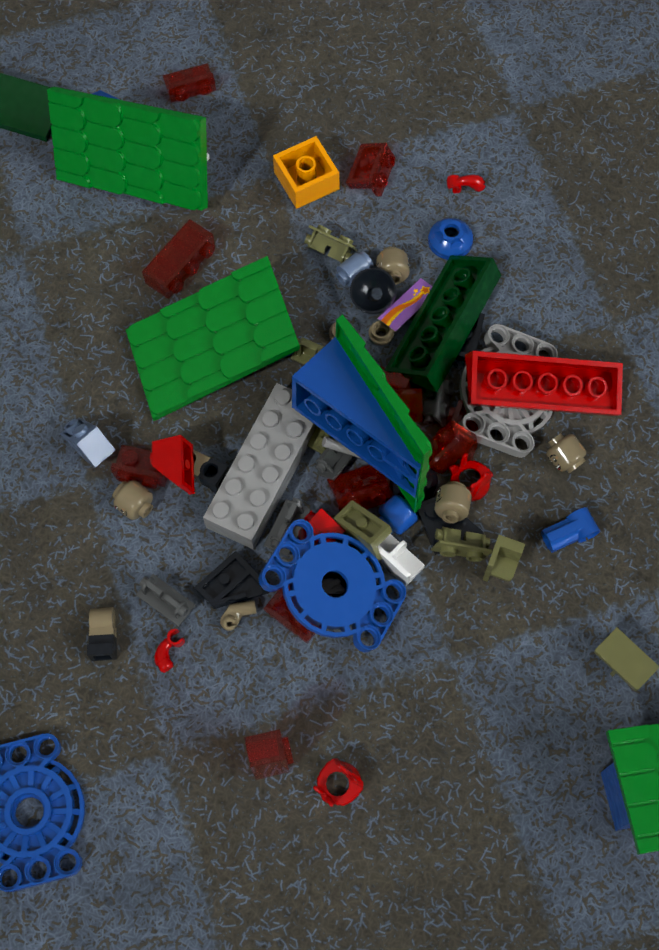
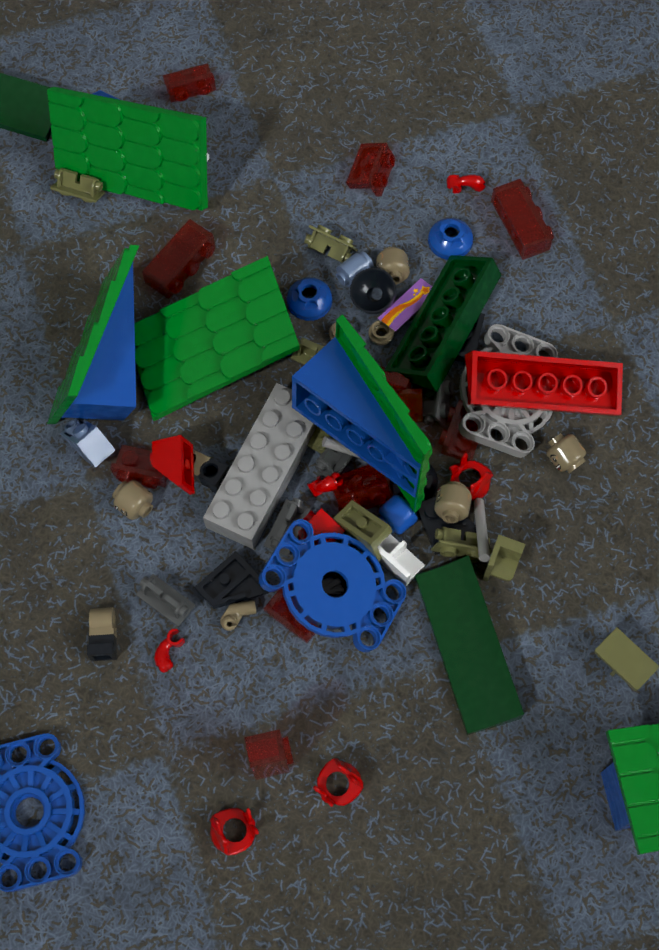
(88, 188): none -> olive hinge
(102, 367): none -> blue piece
(218, 837): none -> red piece
(306, 172): light orange brick -> none
(309, 308): none -> blue piece
(326, 485): none -> red arm
(449, 446): clear red bracket -> none
(469, 646): none -> dark green arch
(481, 530): none -> light grey bar
(522, 219): none -> clear red brick
(574, 528): blue piece -> none

